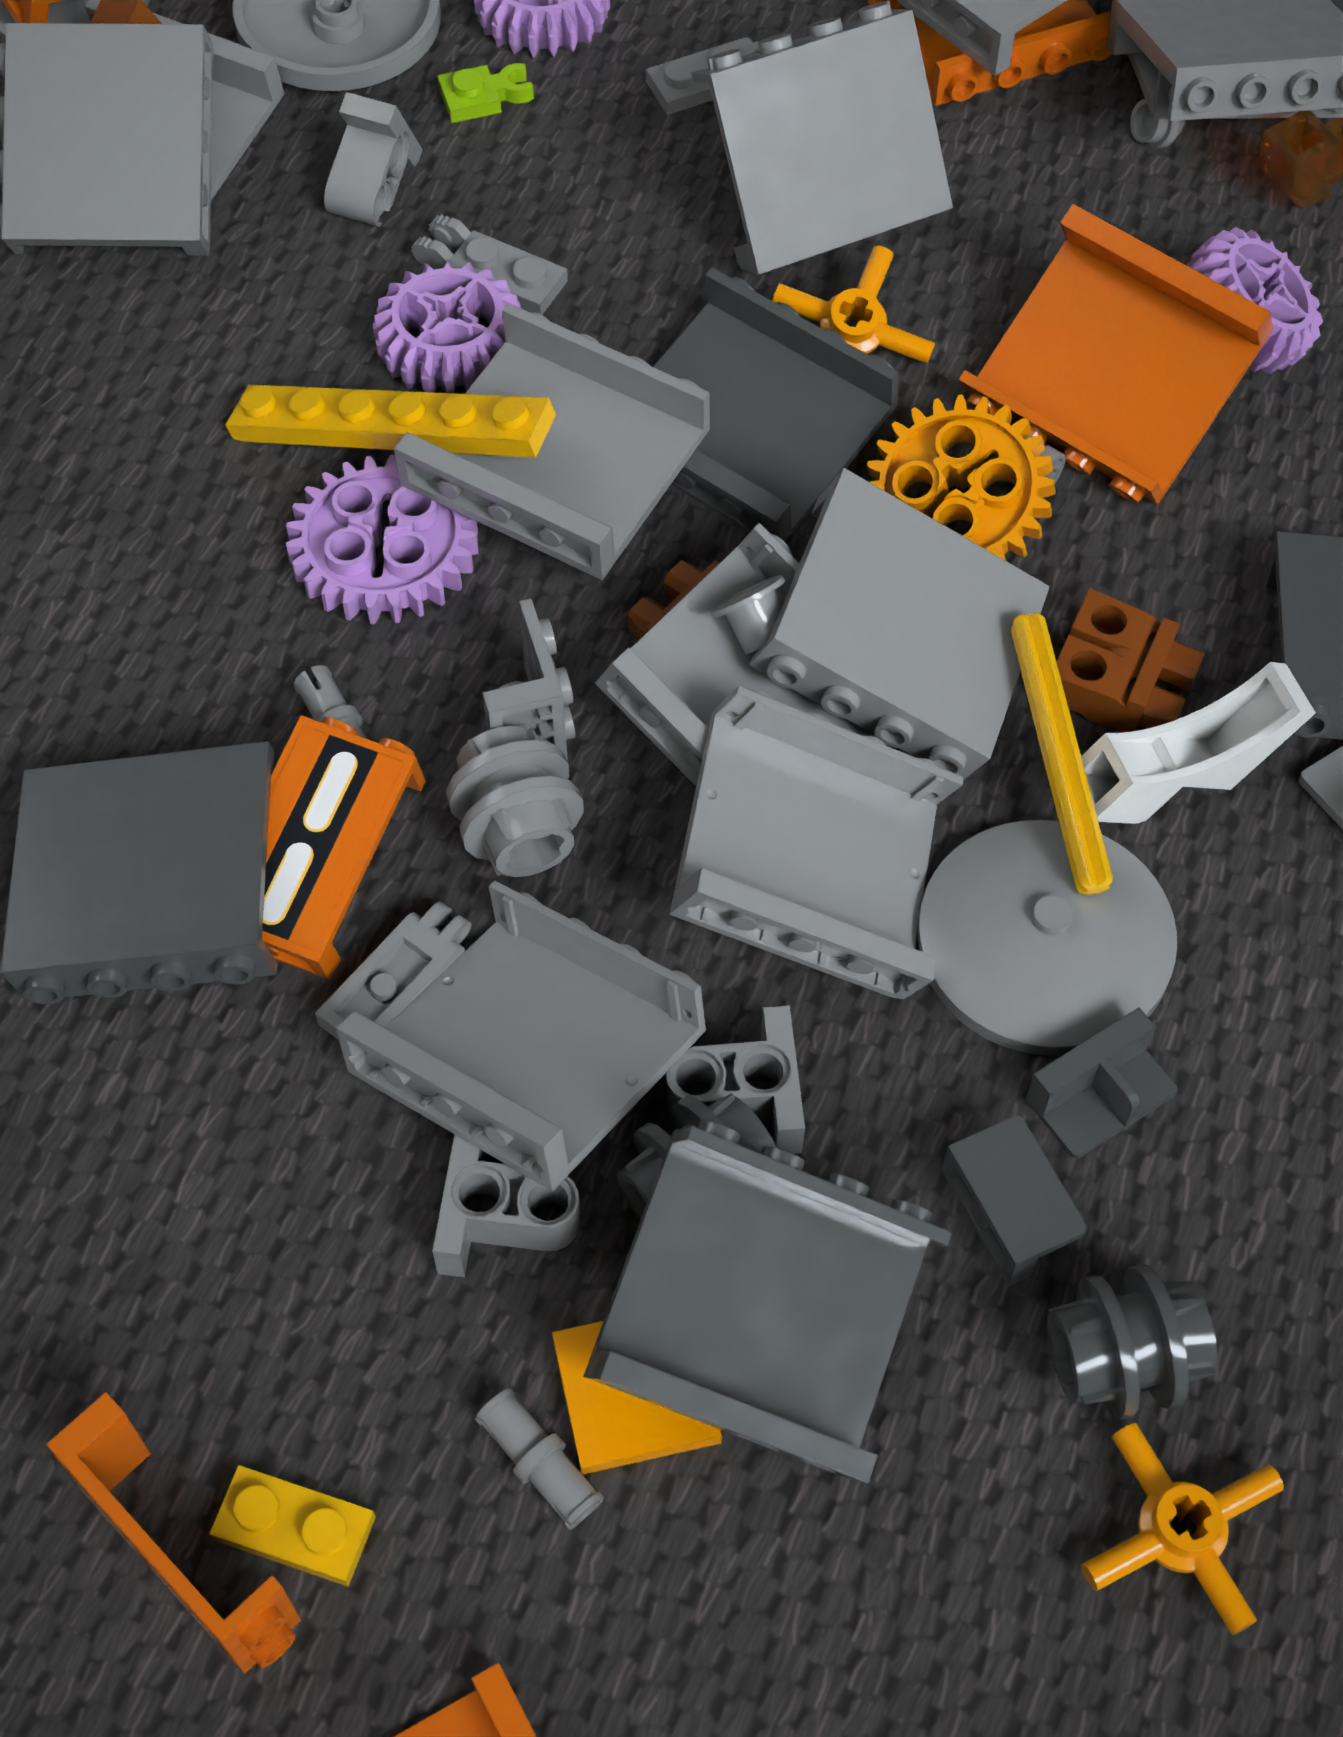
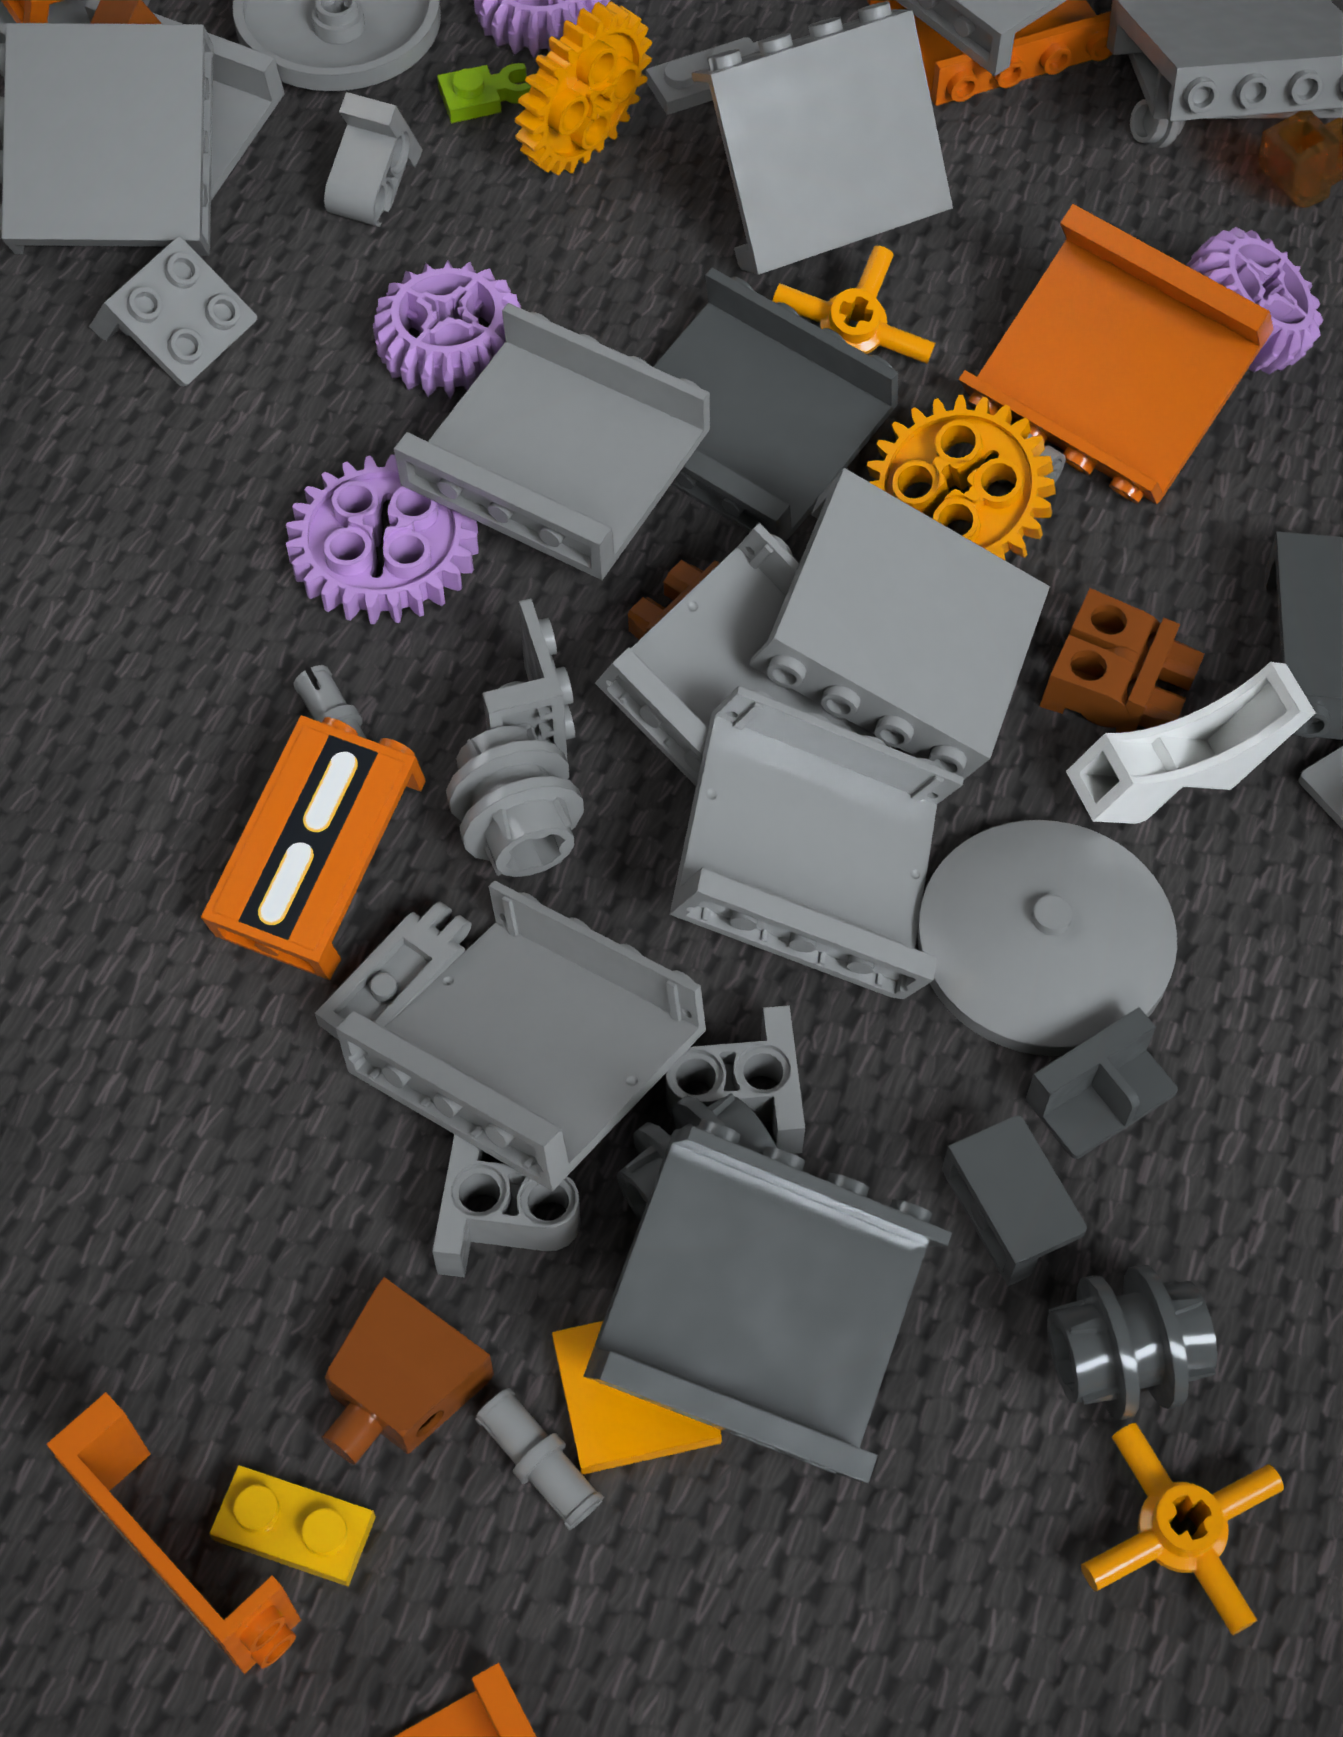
(140, 874): dark grey panel -> none
(176, 312): none -> light grey bracket
(382, 417): yellow plate -> none
(400, 1375): none -> dark orange torso
(527, 275): light grey hinge -> none
(583, 87): none -> light orange gear
(752, 613): light grey piece -> none
(1061, 755): yellow axle -> none

